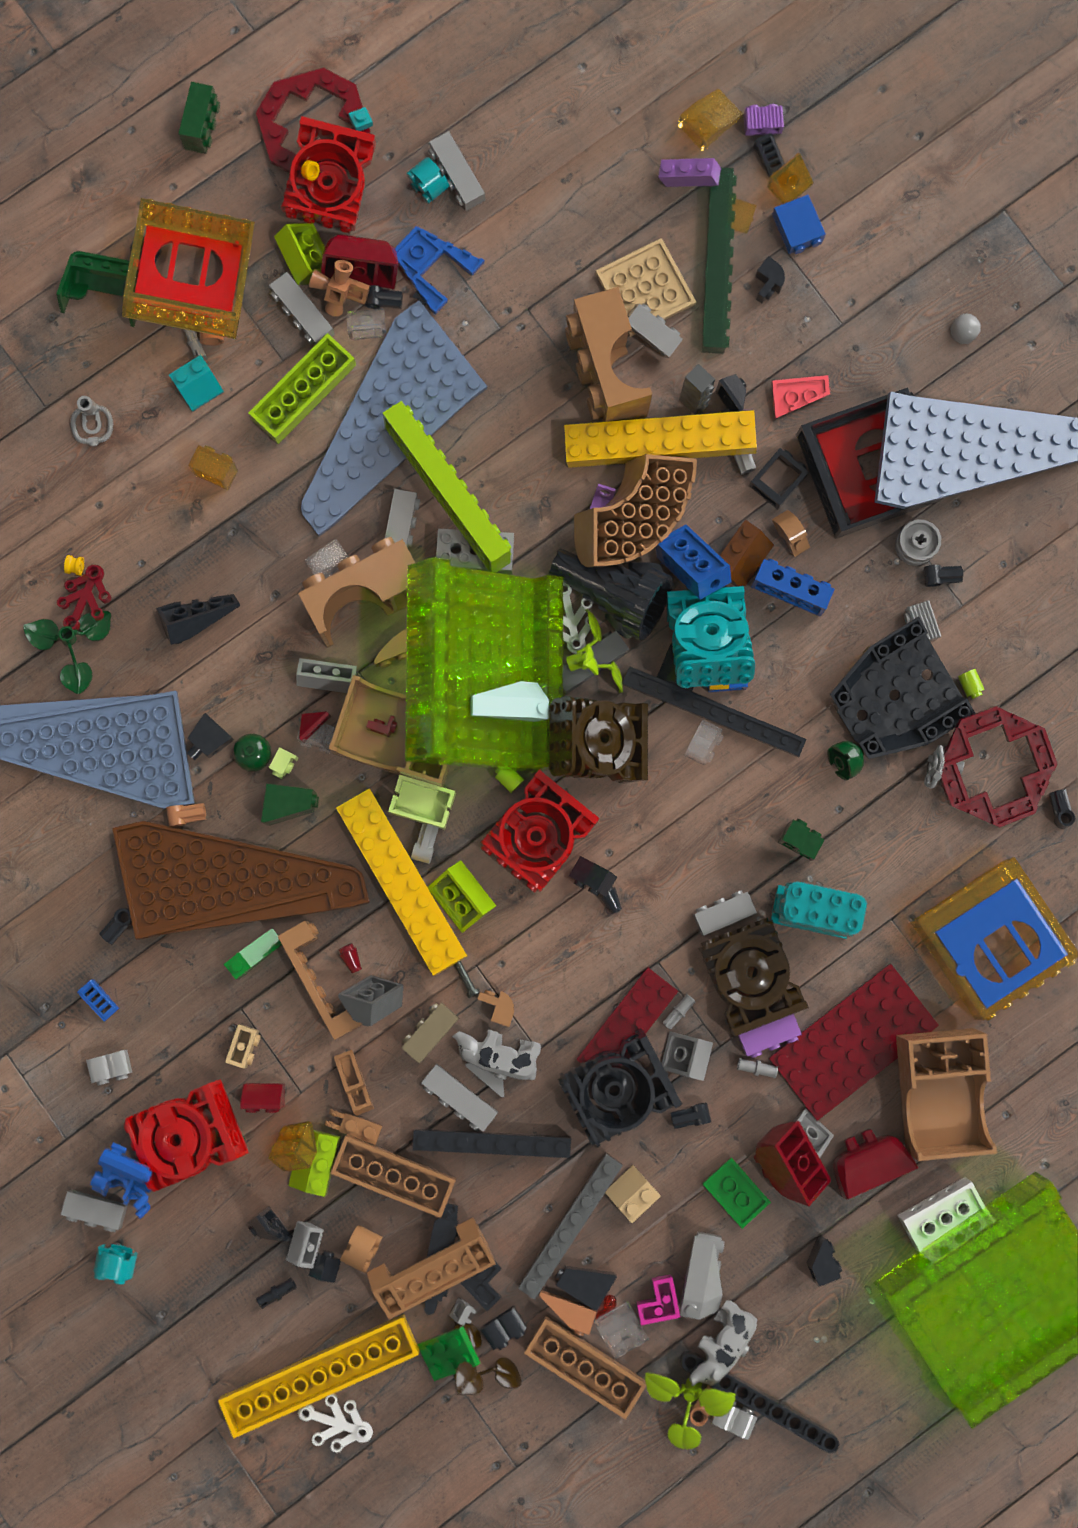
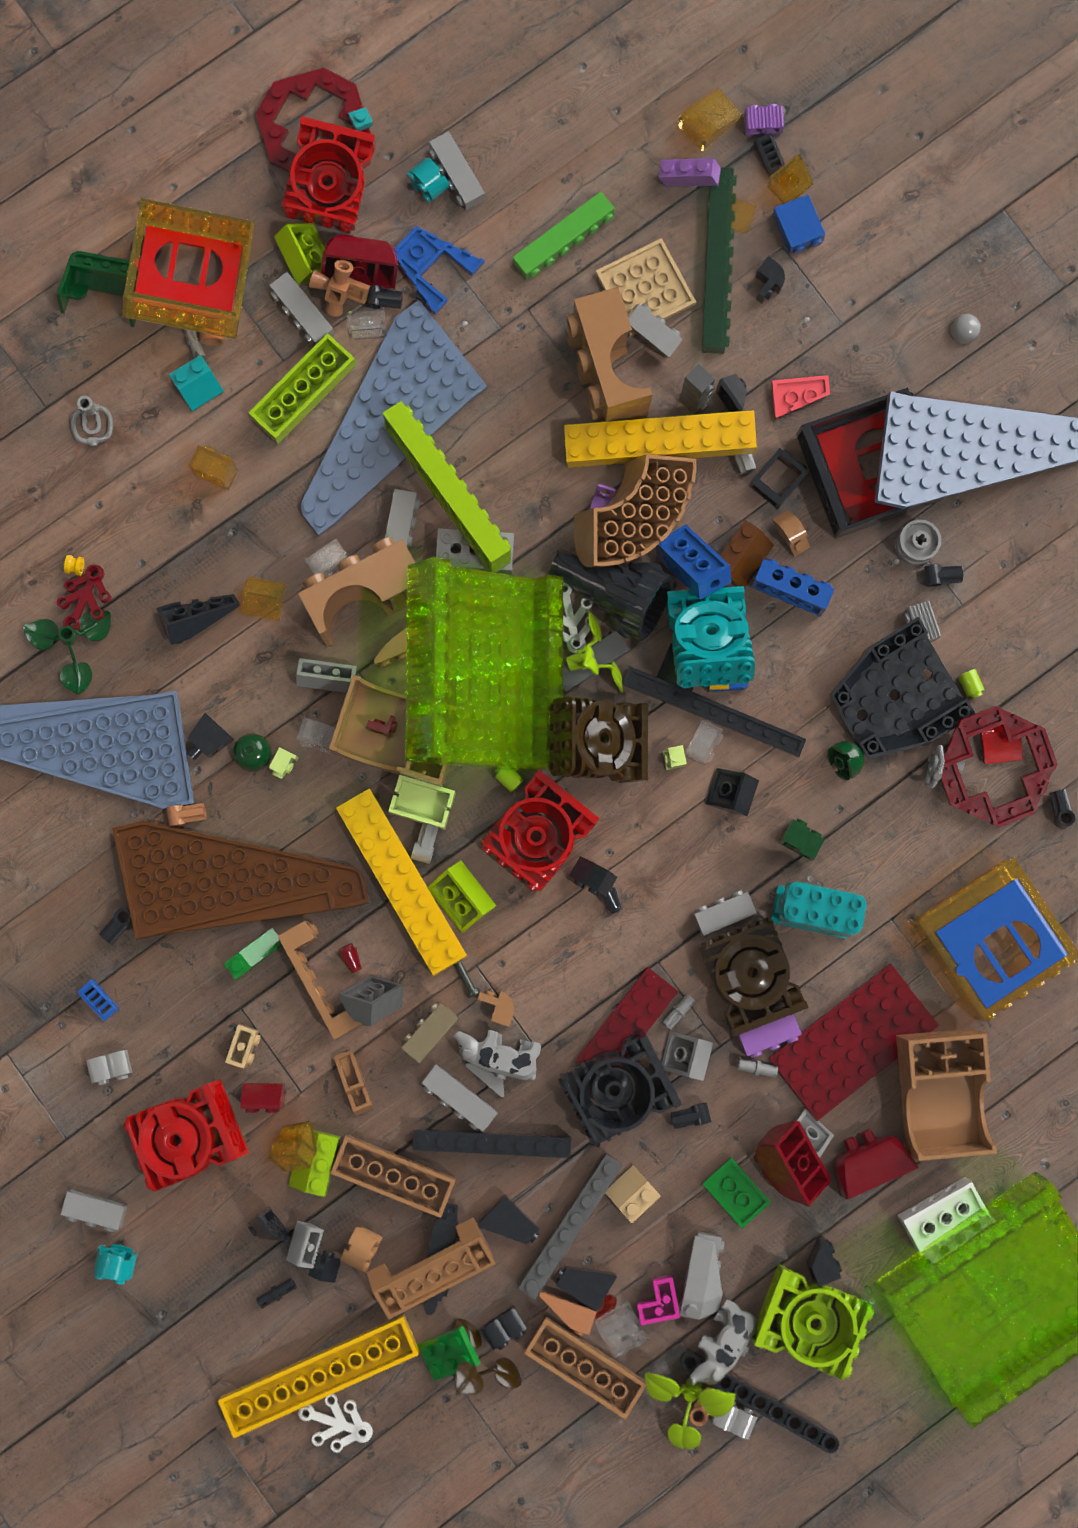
(126, 1173): blue piece -> none
(199, 118): dark green brick -> none
(263, 598): none -> clear yellow slope
(287, 803): dark green slope -> none
(310, 170): yellow tile -> none
(311, 723): dark red slope -> none
(356, 1127): medium nougat hinge -> none
(461, 1311): light grey tile -> none
(481, 1289): black plate -> none
(510, 1222): none -> black slope
(515, 701): light aqua wedge -> none
(563, 236): none -> bright green brick
(674, 757): none -> yellowish green brick
(732, 791): none -> black slope
(836, 1356): none -> lime brick
(997, 749): none -> red slope

